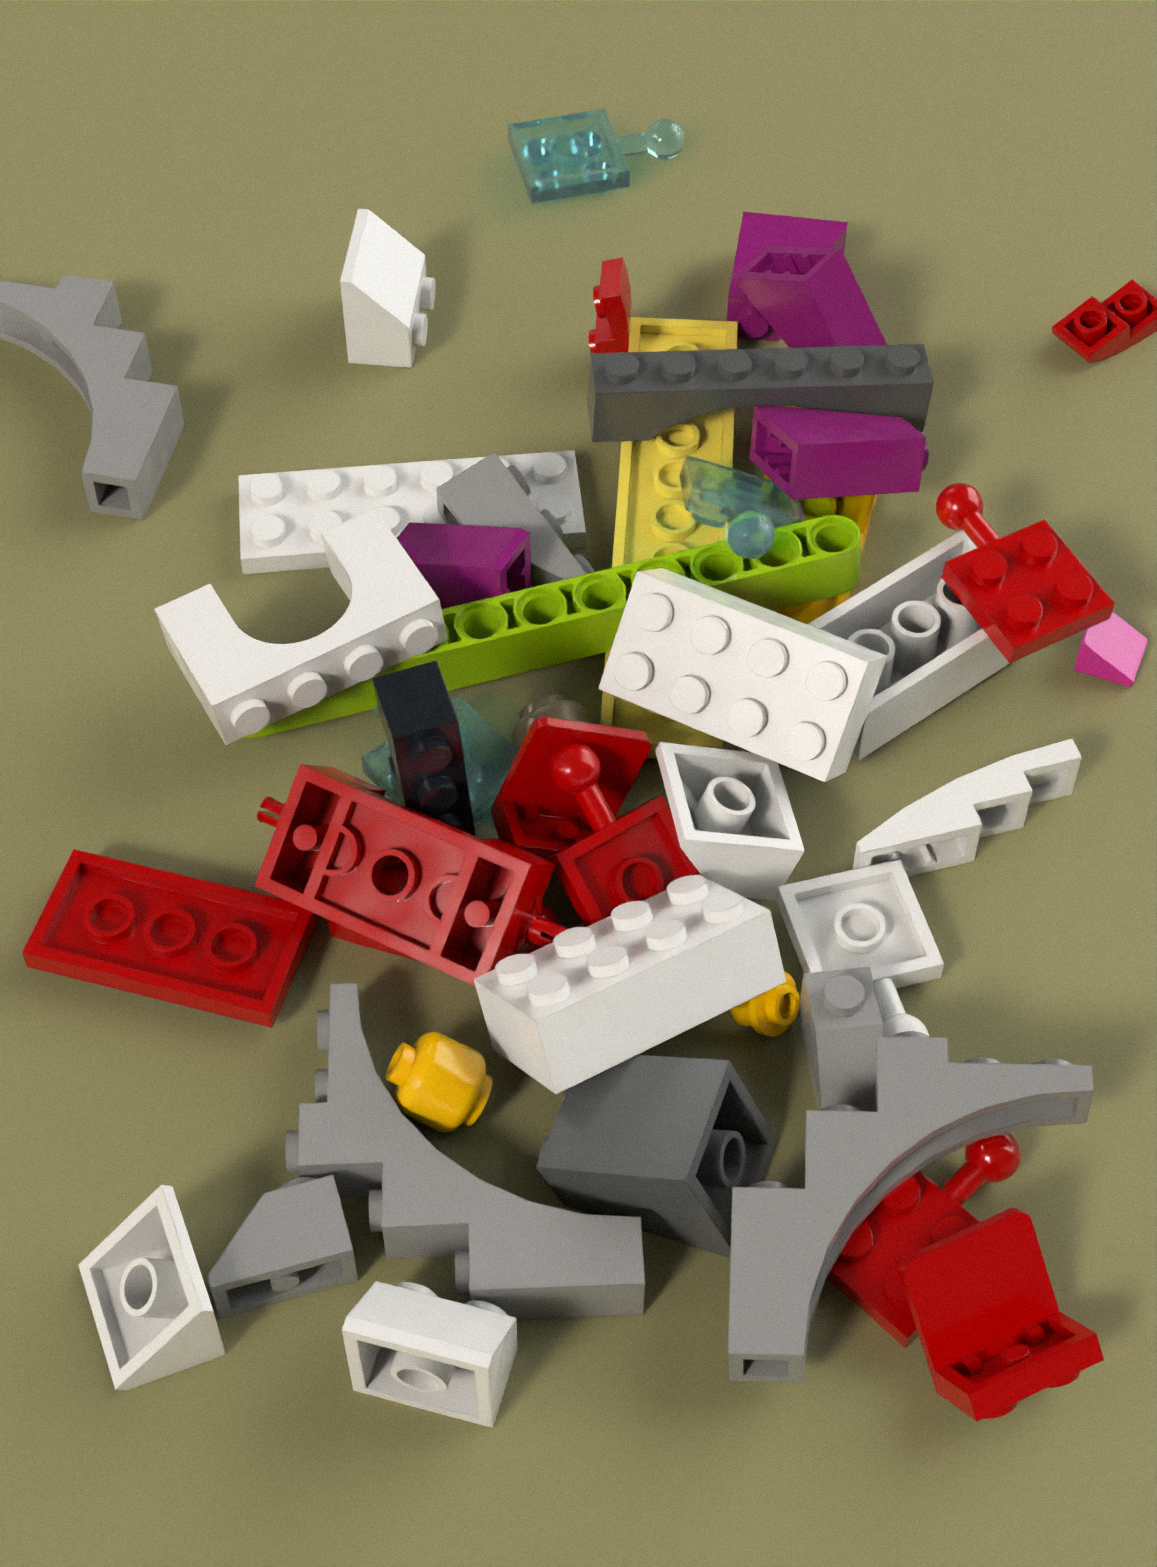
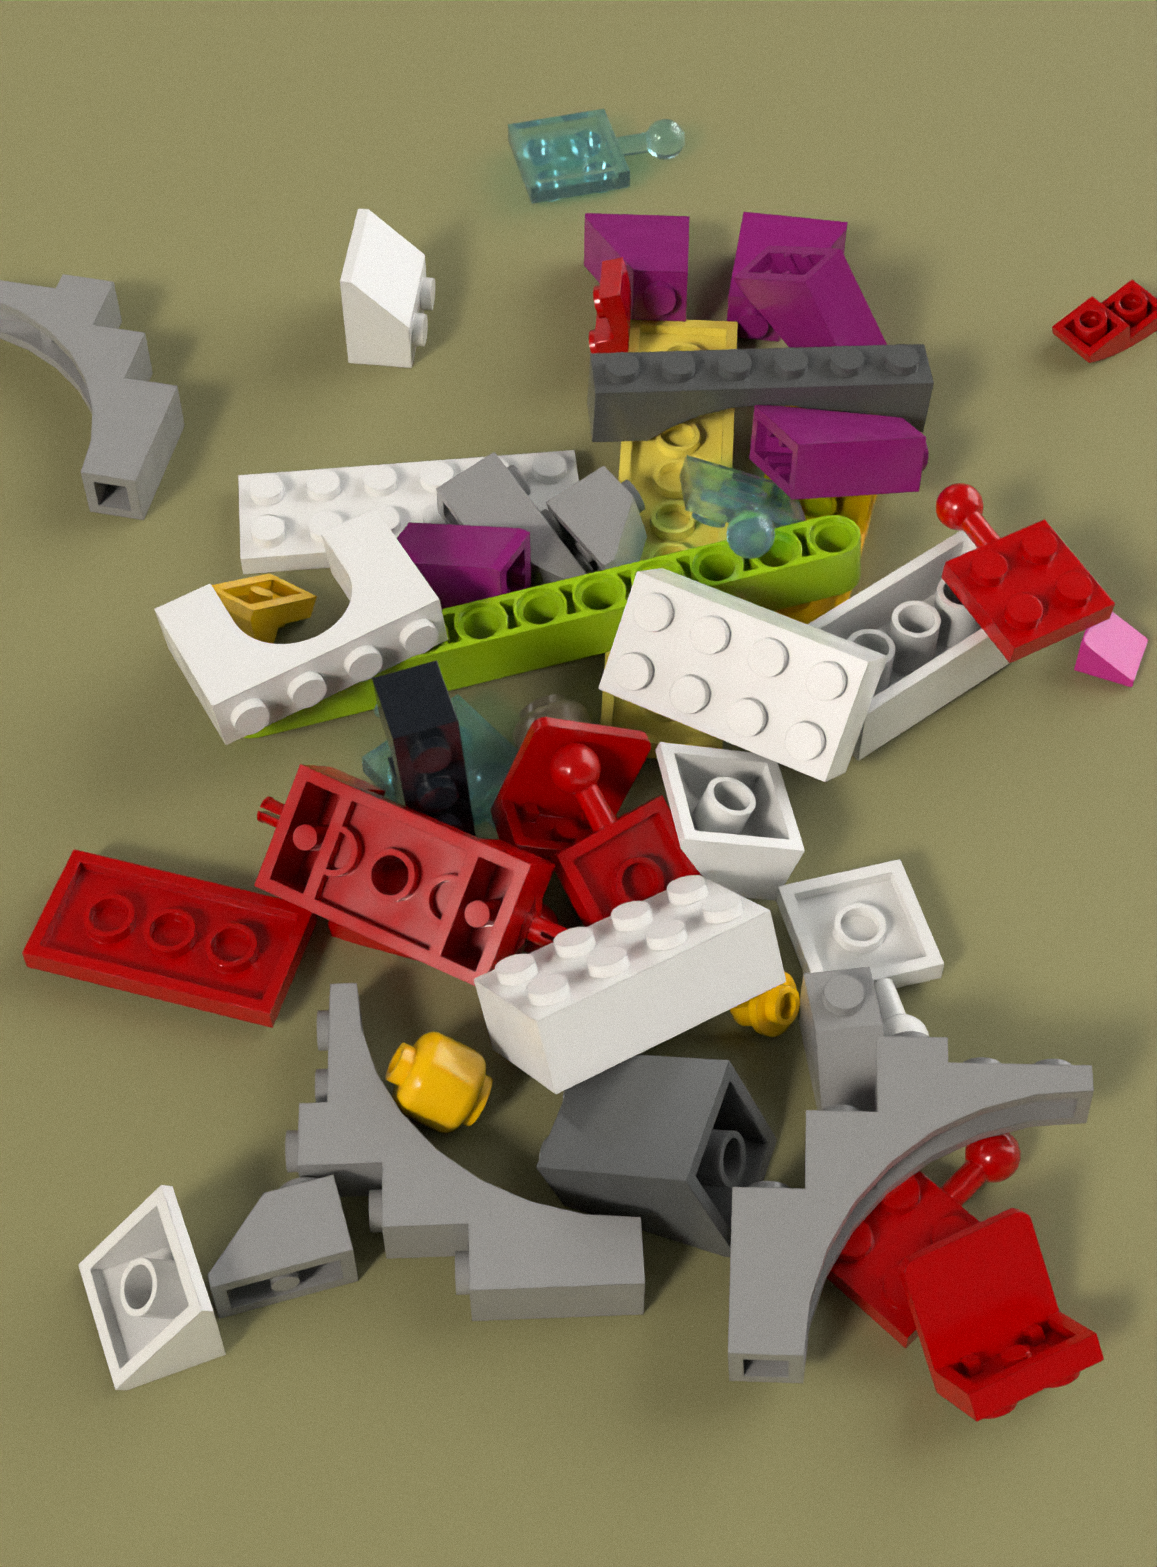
(264, 604): none -> yellow slope
(430, 1351): white slope -> none
(601, 520): none -> light grey slope
(654, 255): none -> magenta slope
(948, 822): white slope -> none

